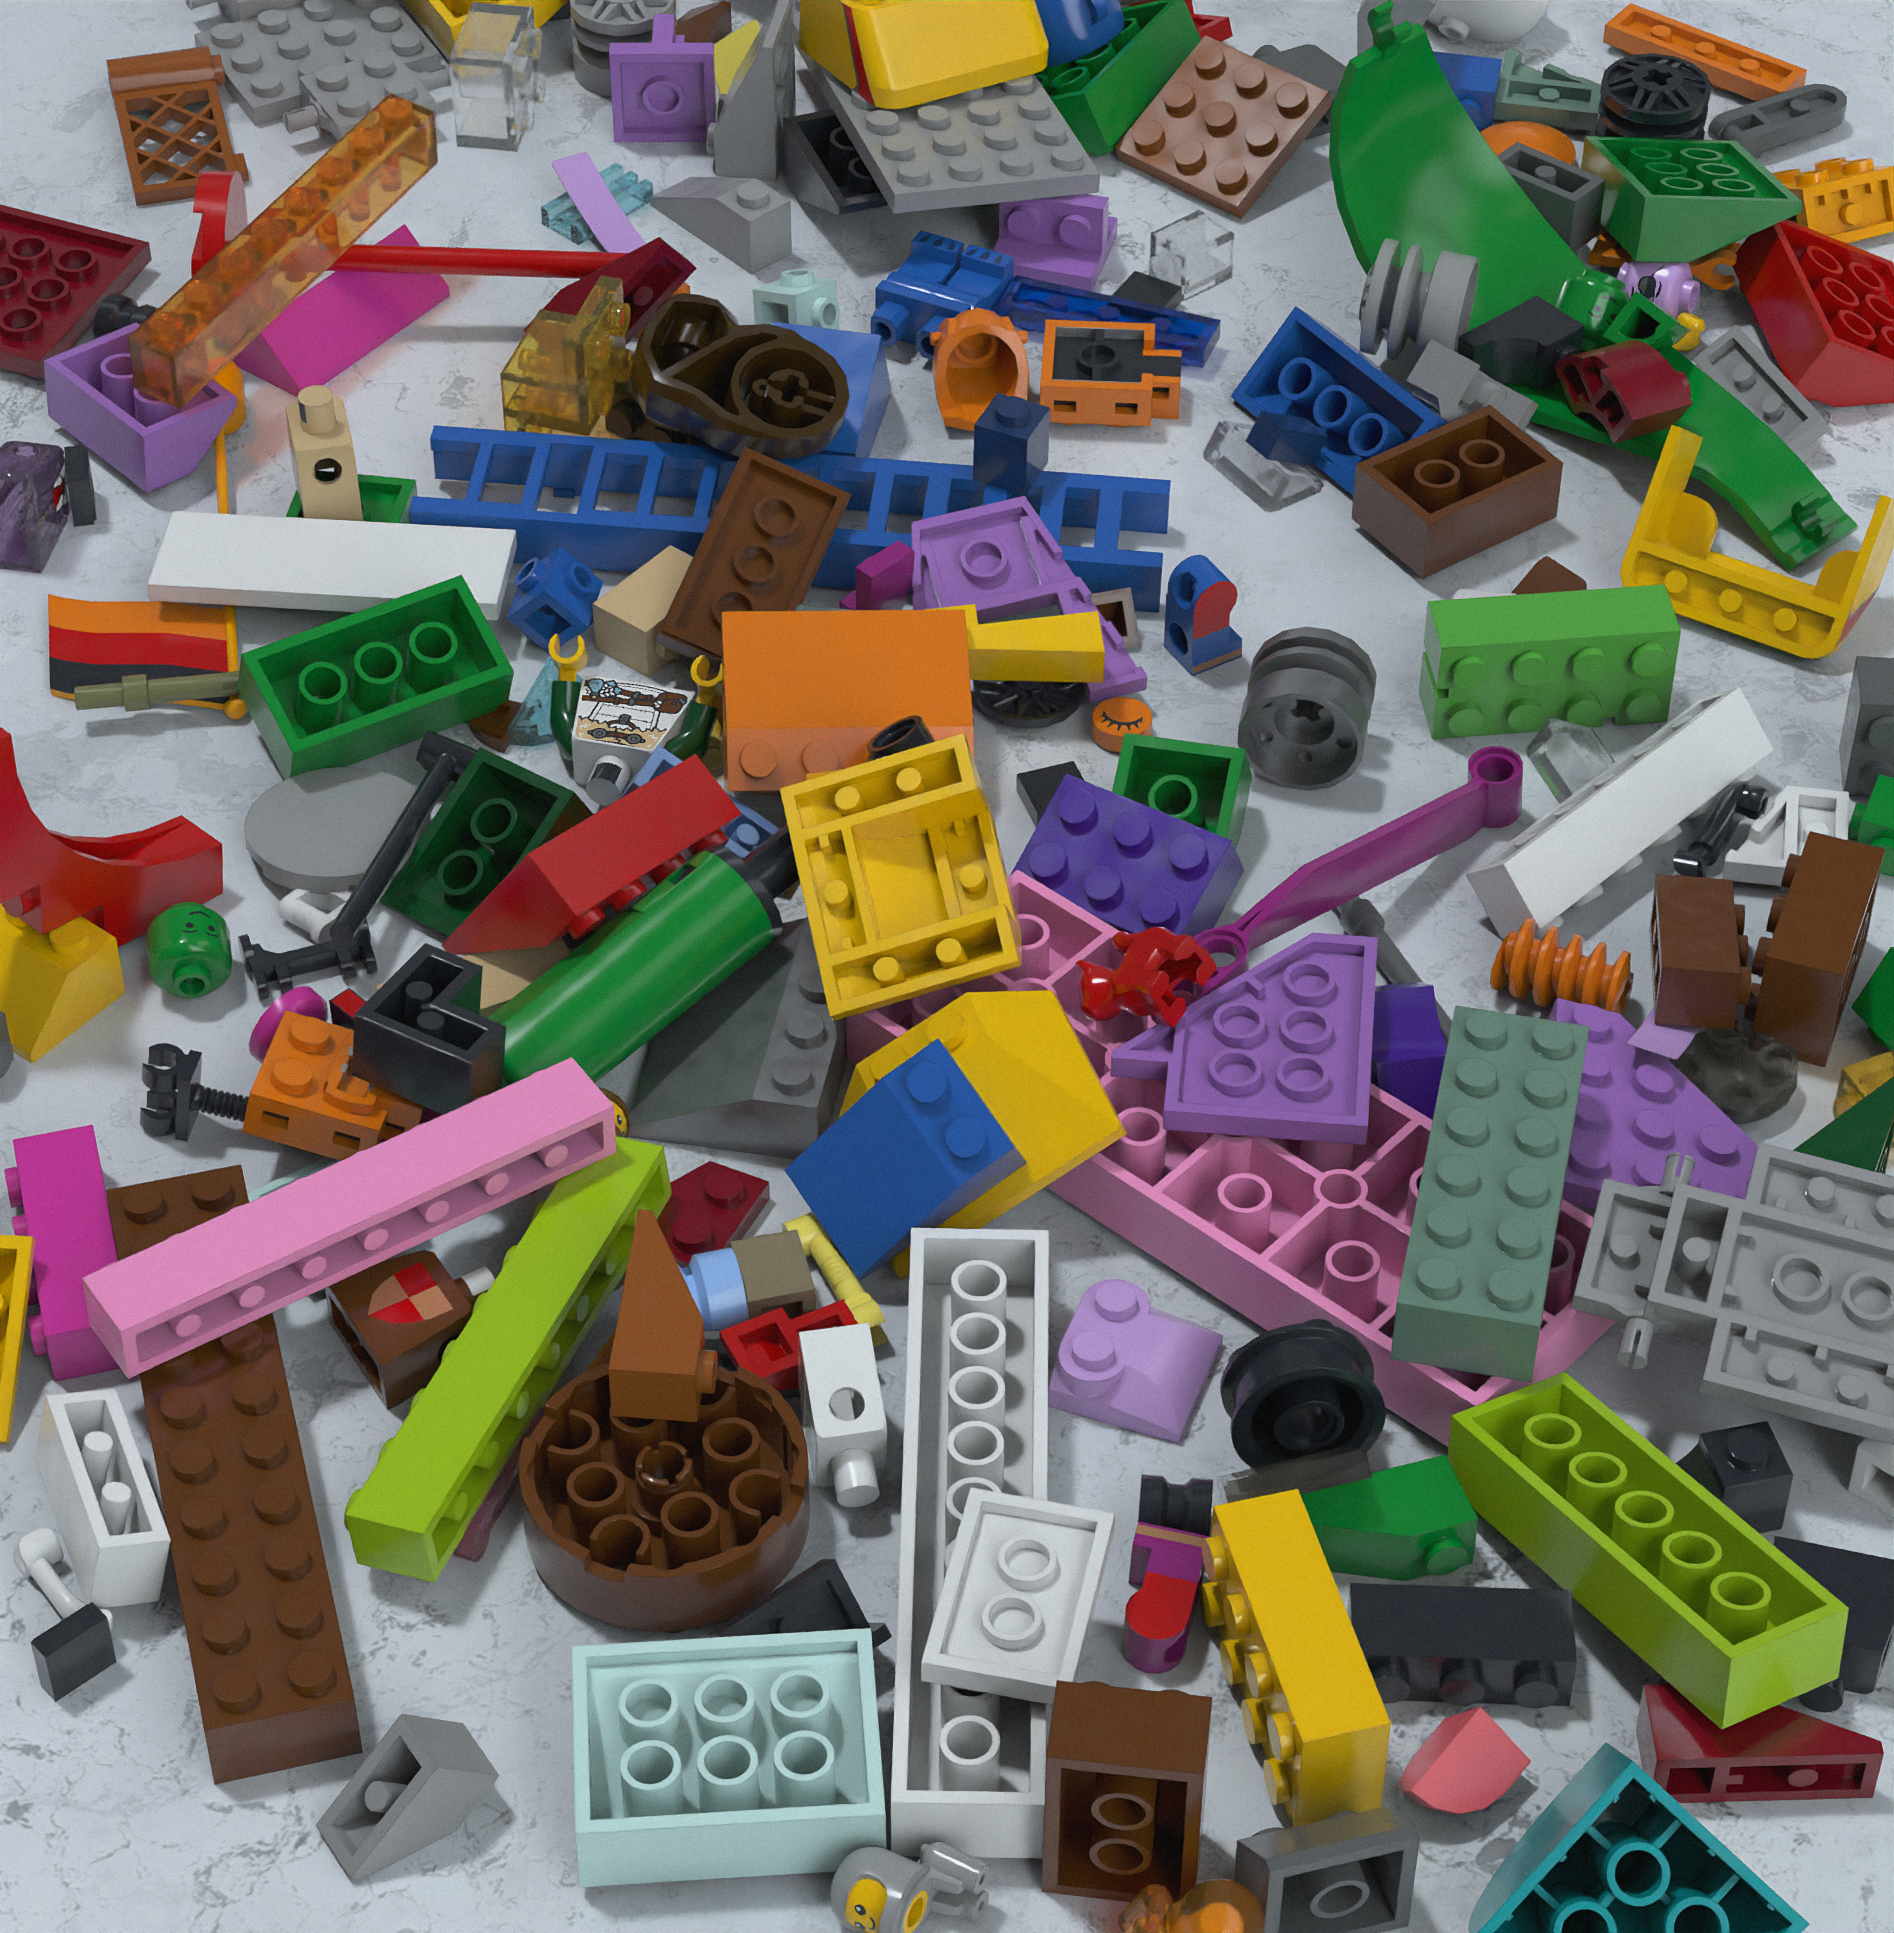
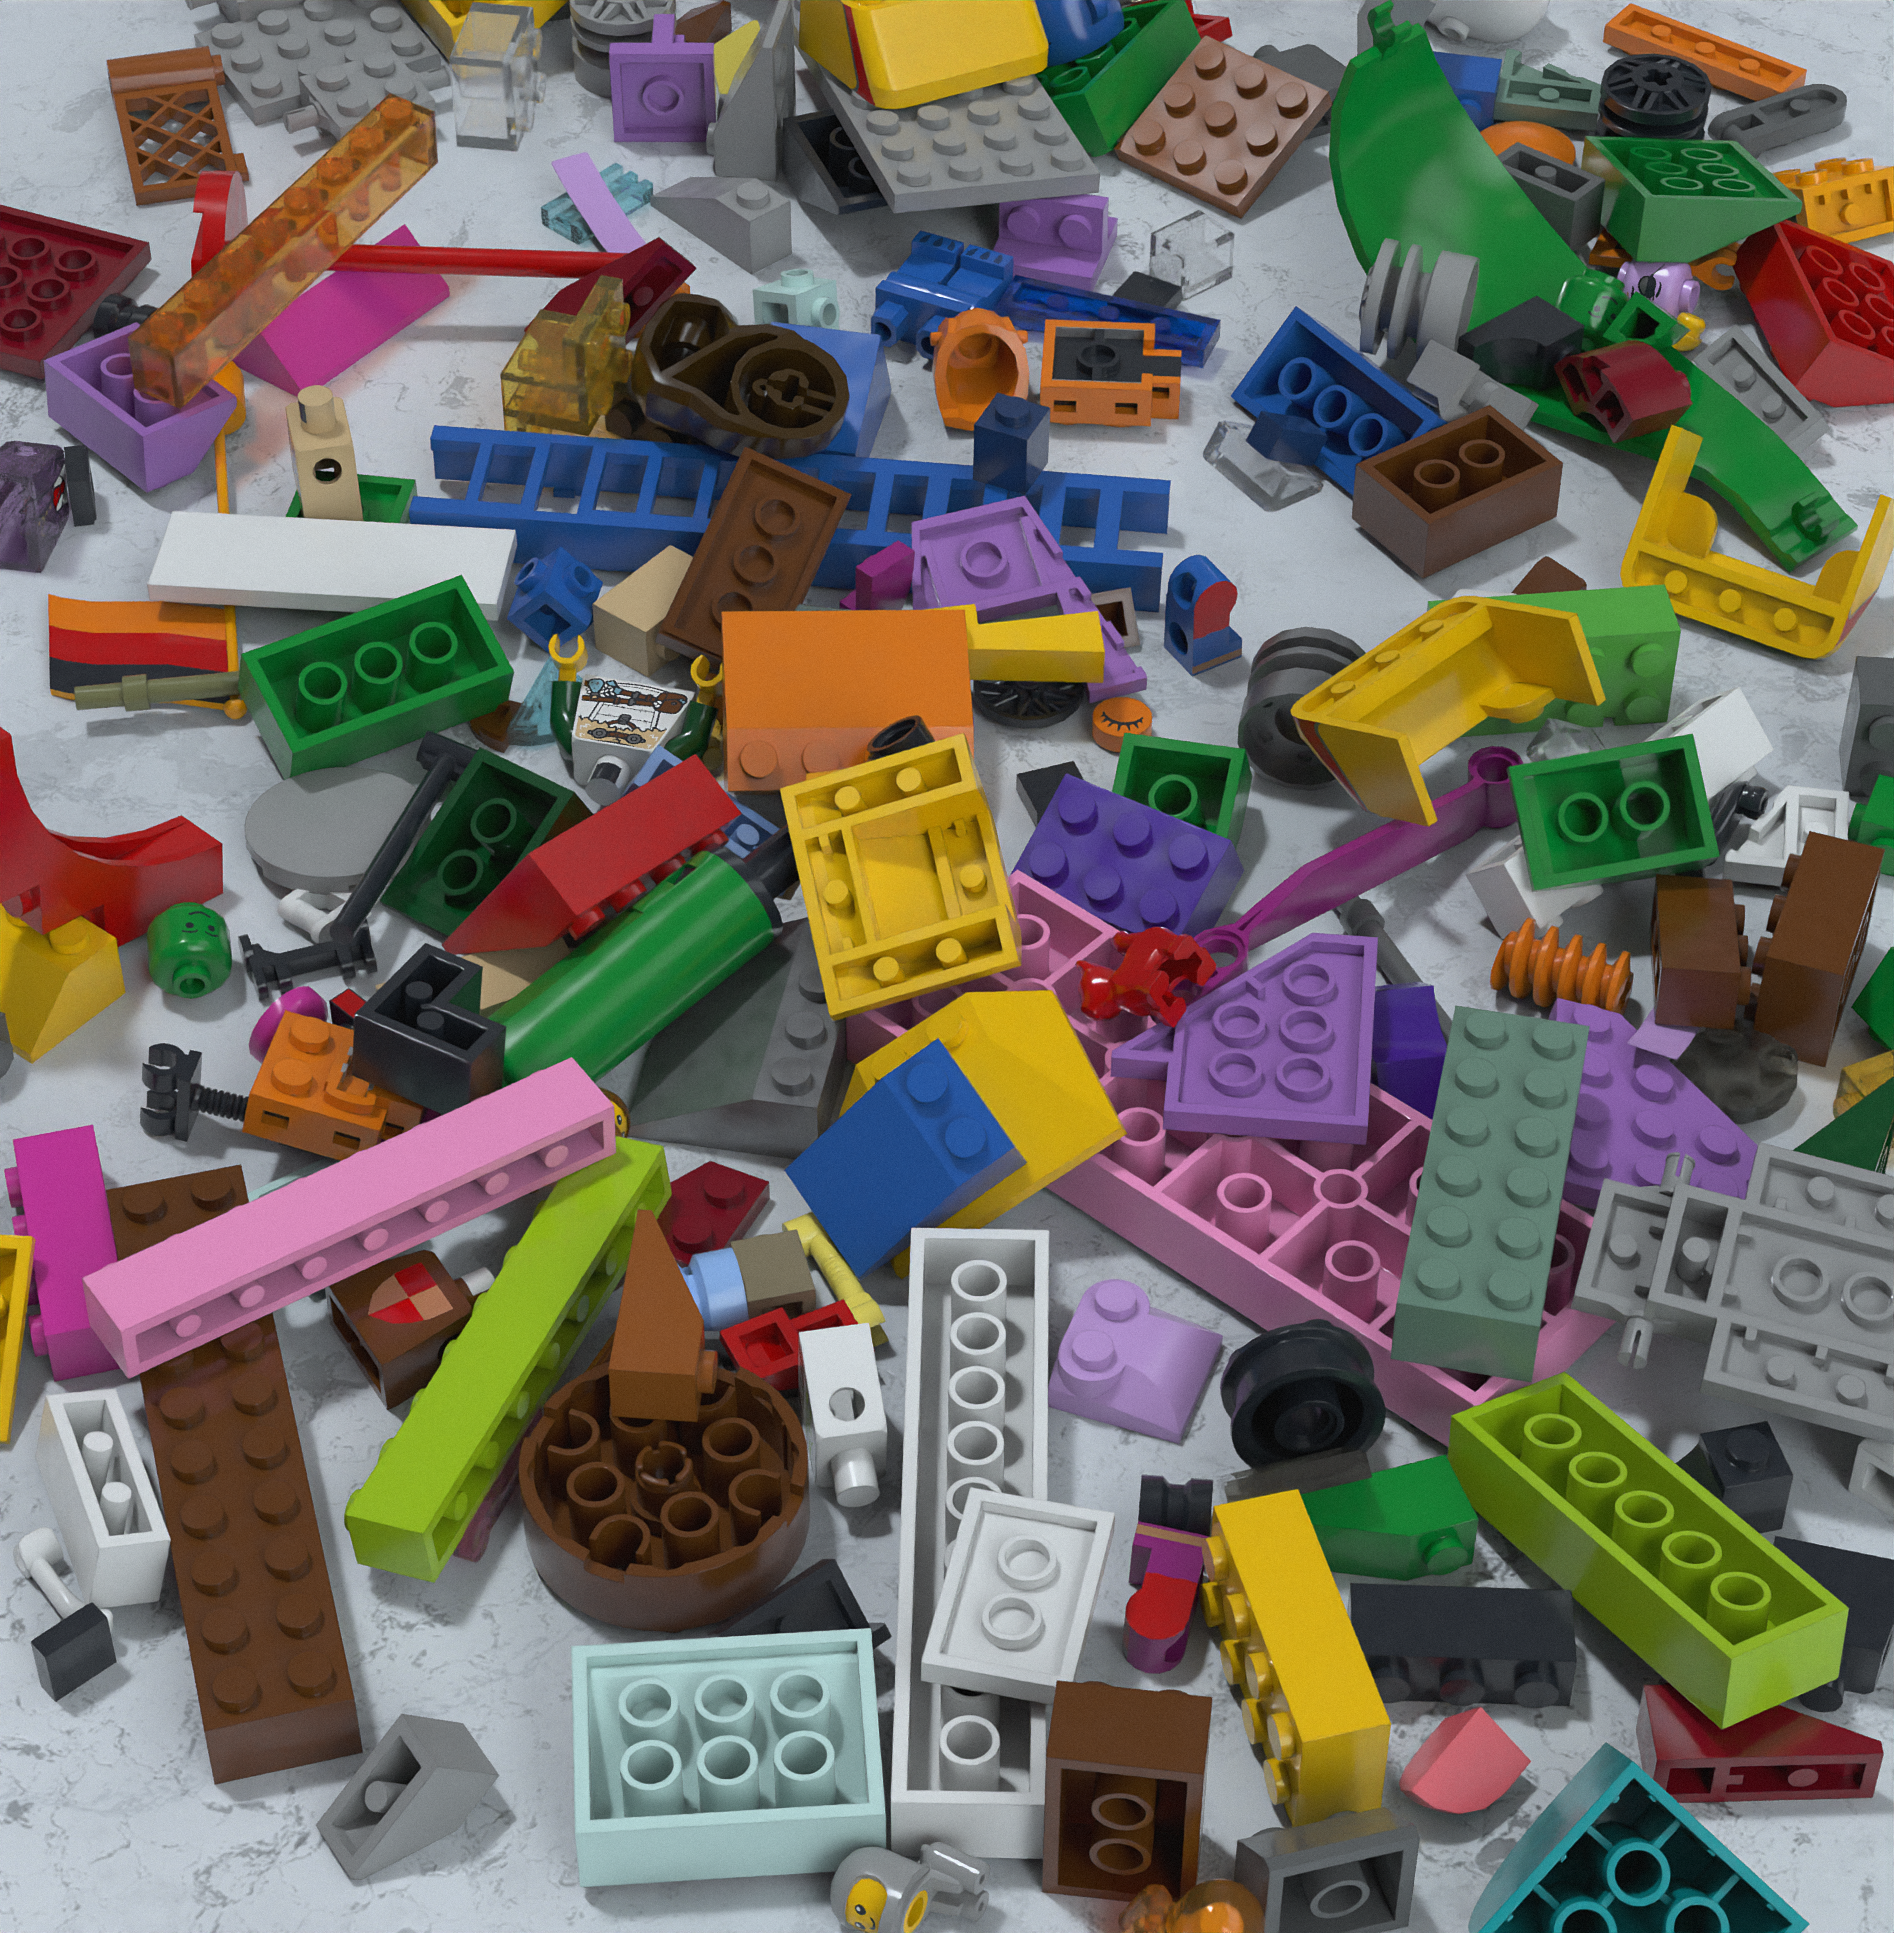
(1432, 687): none -> yellow windscreen
(1613, 814): none -> green slope

